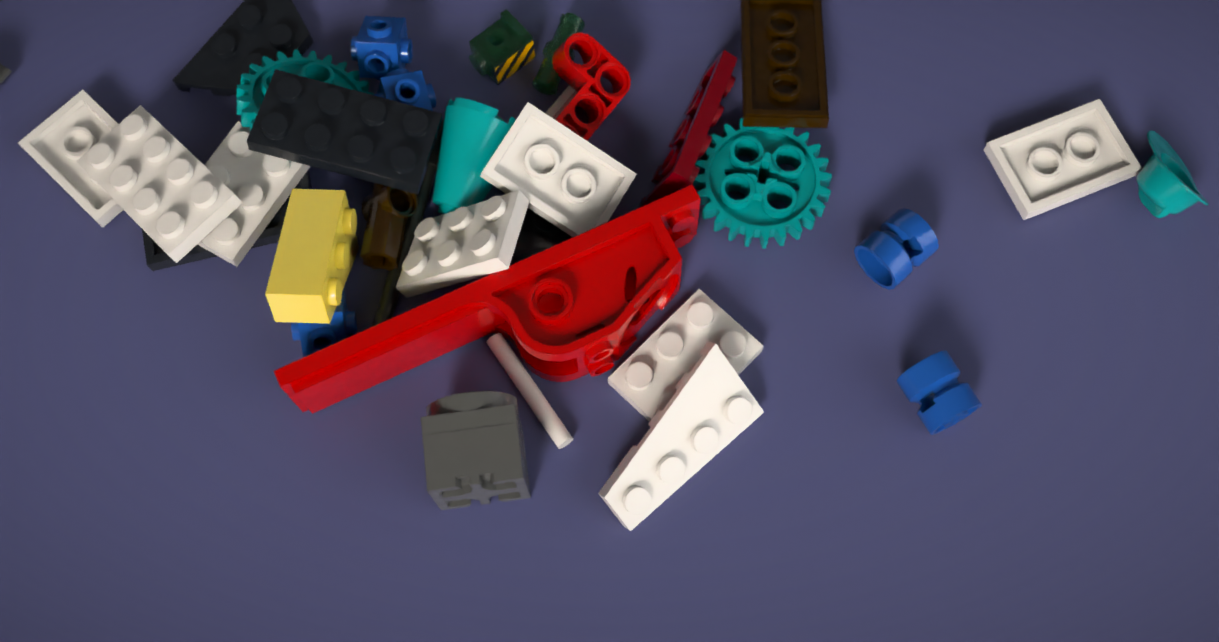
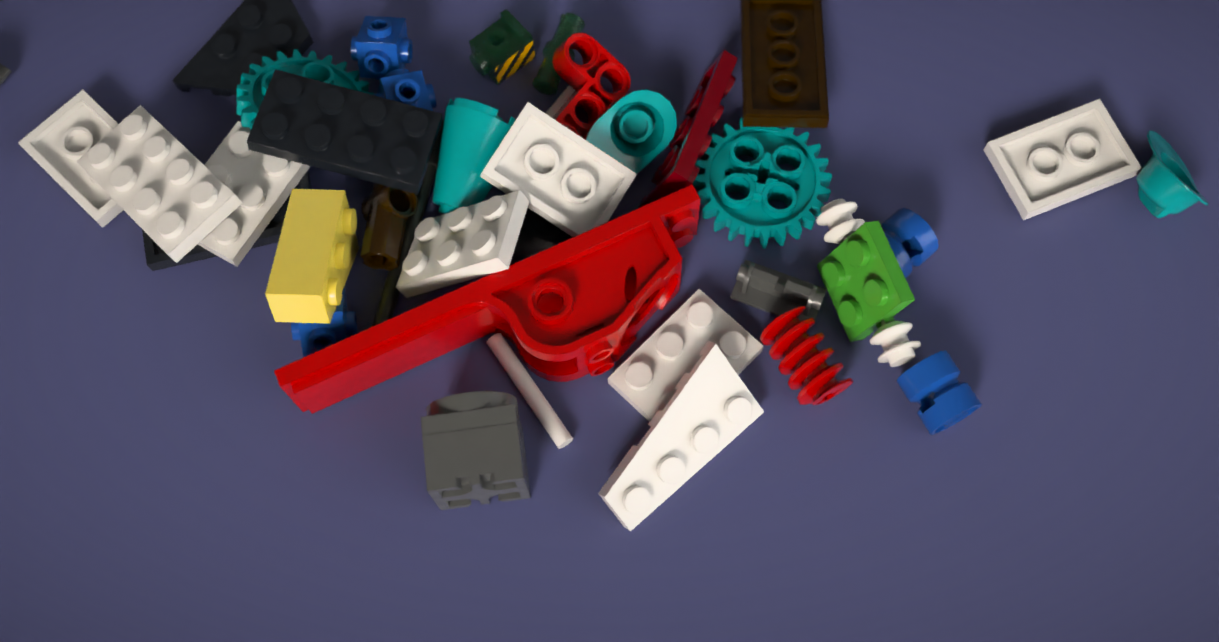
(635, 128): none -> teal piece
(776, 291): none -> dark grey hinge
(803, 359): none -> red piece
(866, 282): none -> bright green plate

